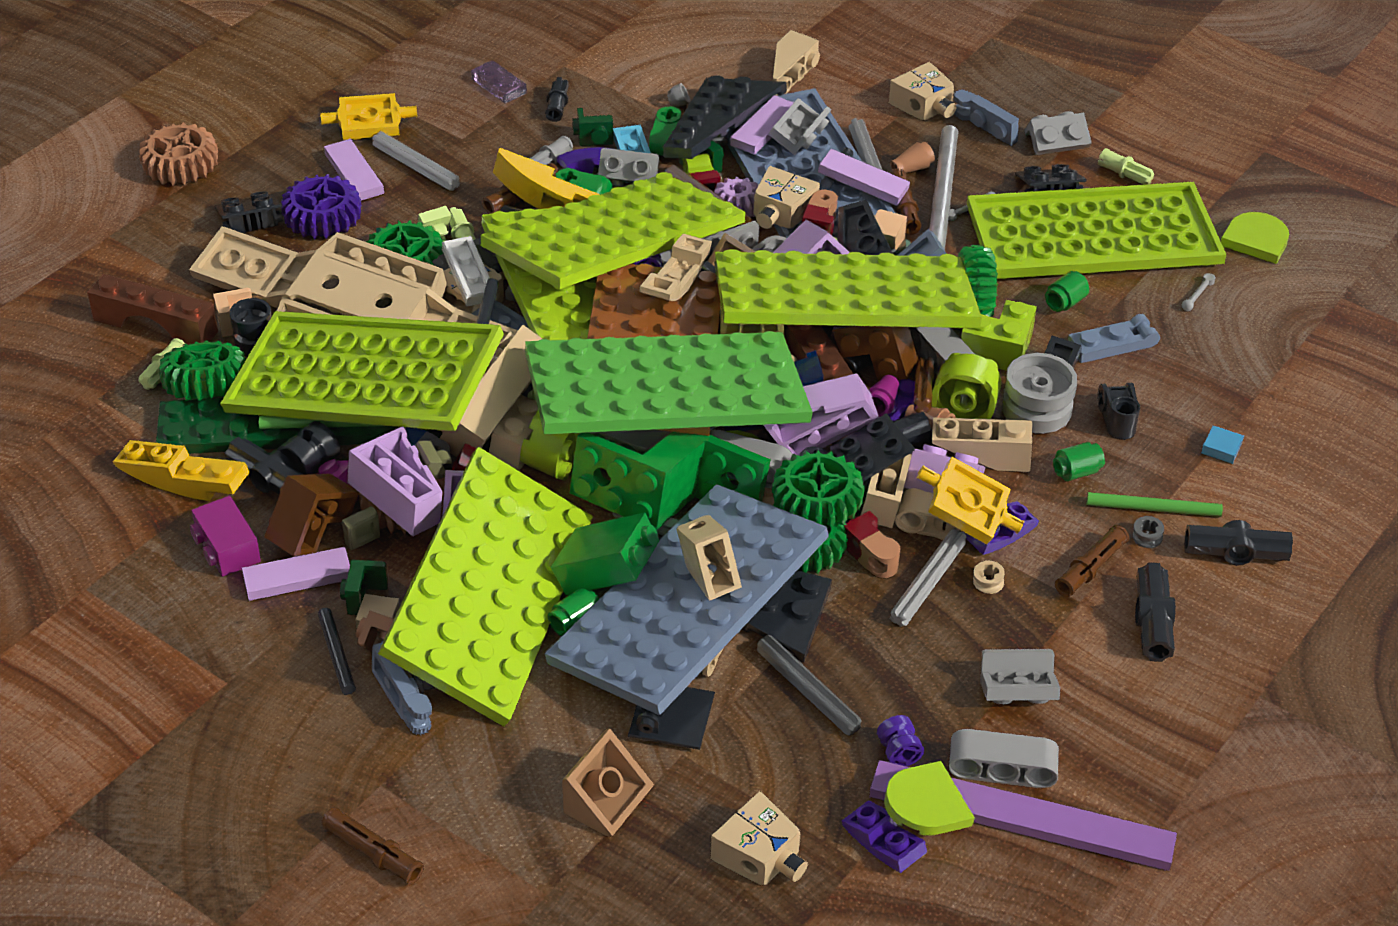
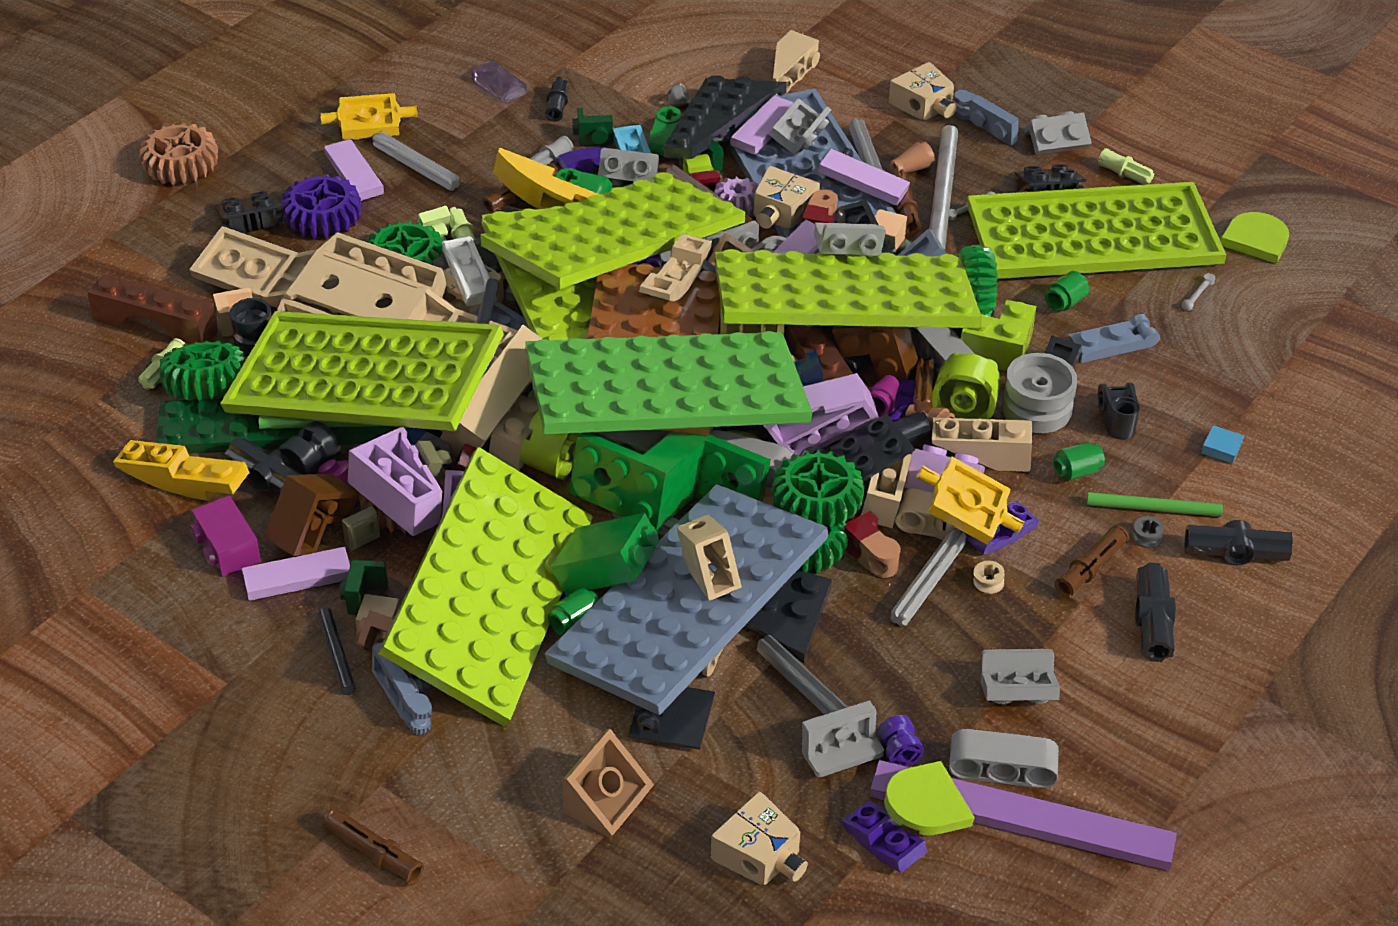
(841, 739): none -> light grey bracket
(849, 238): none -> light grey bracket

